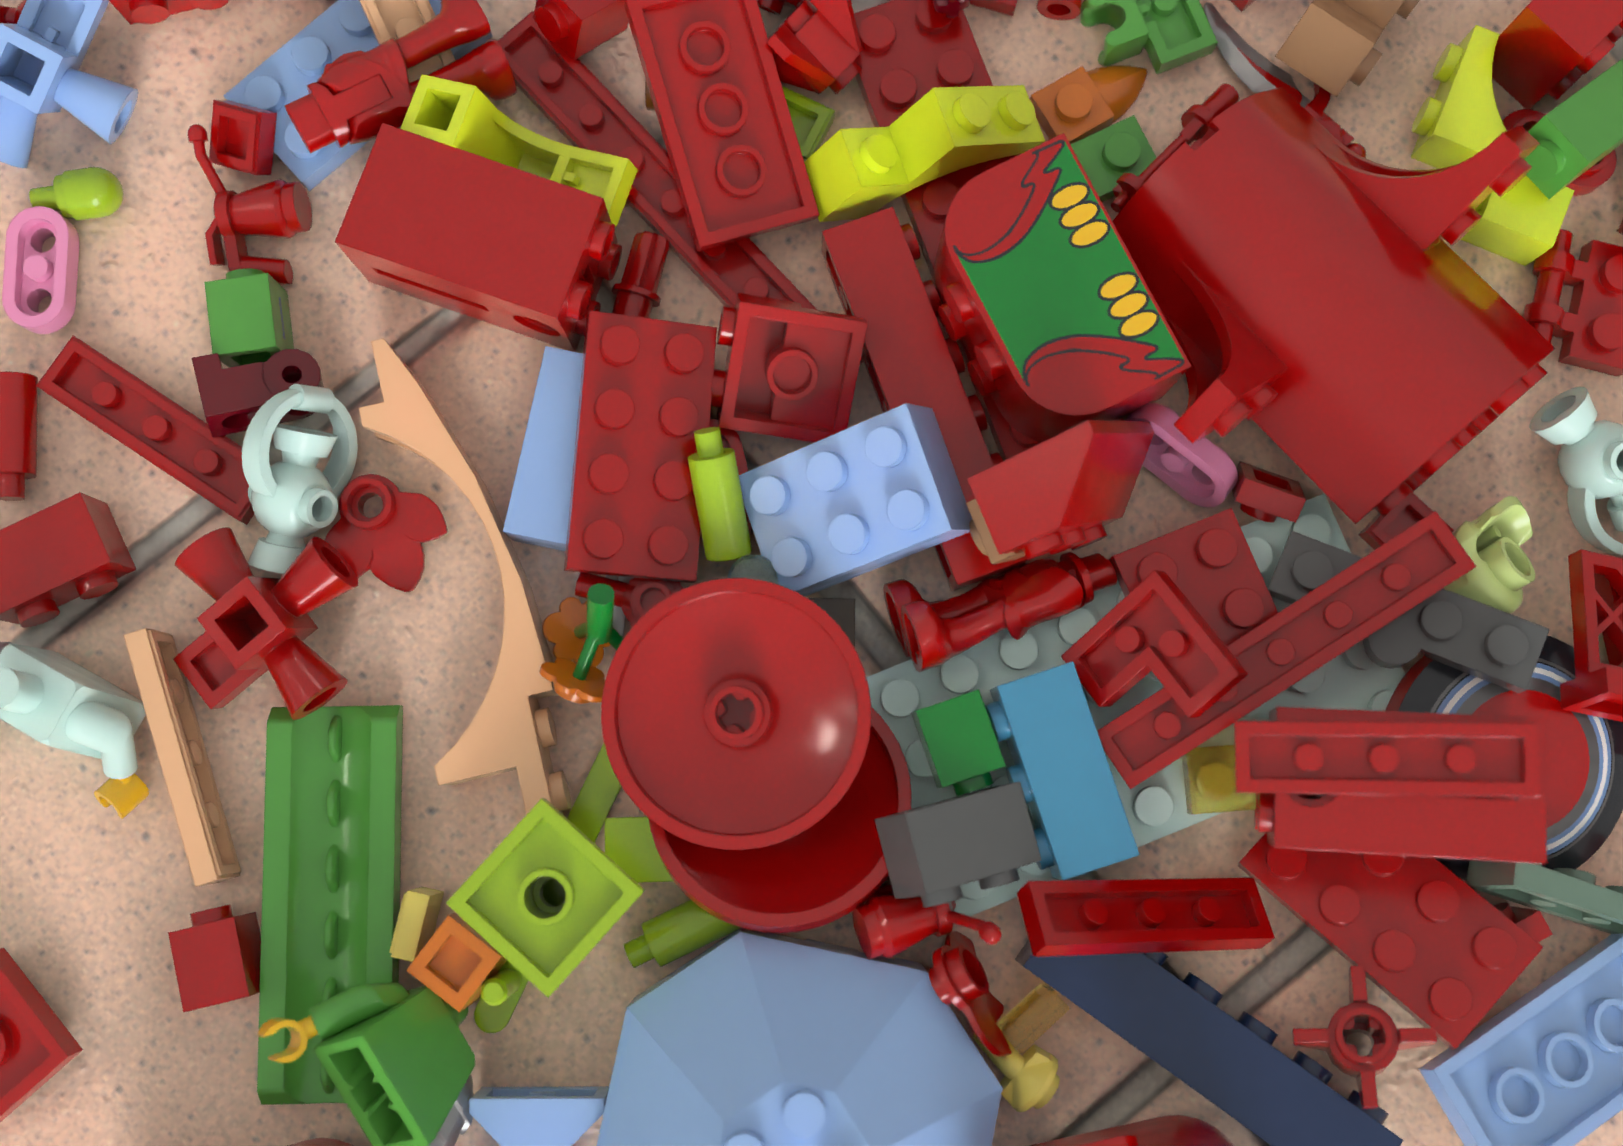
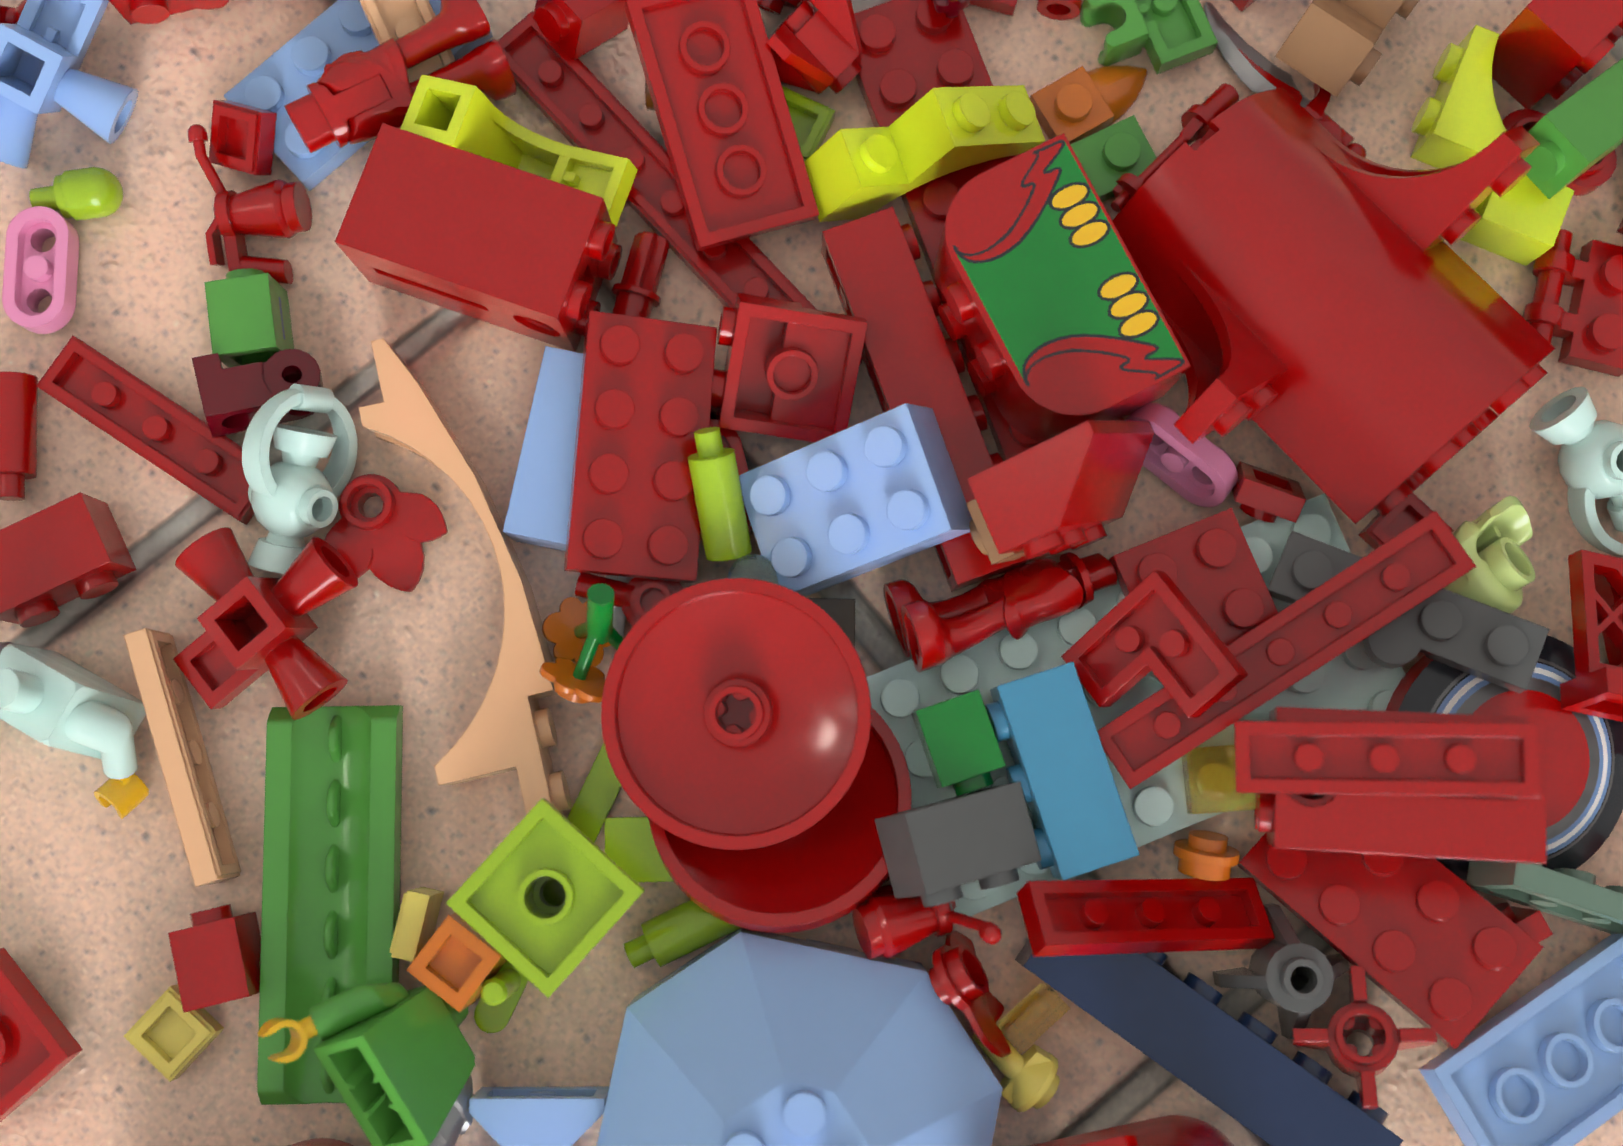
(171, 1037): none -> light yellow tile
(1206, 855): none -> orange plate
(1272, 970): none -> dark grey brick

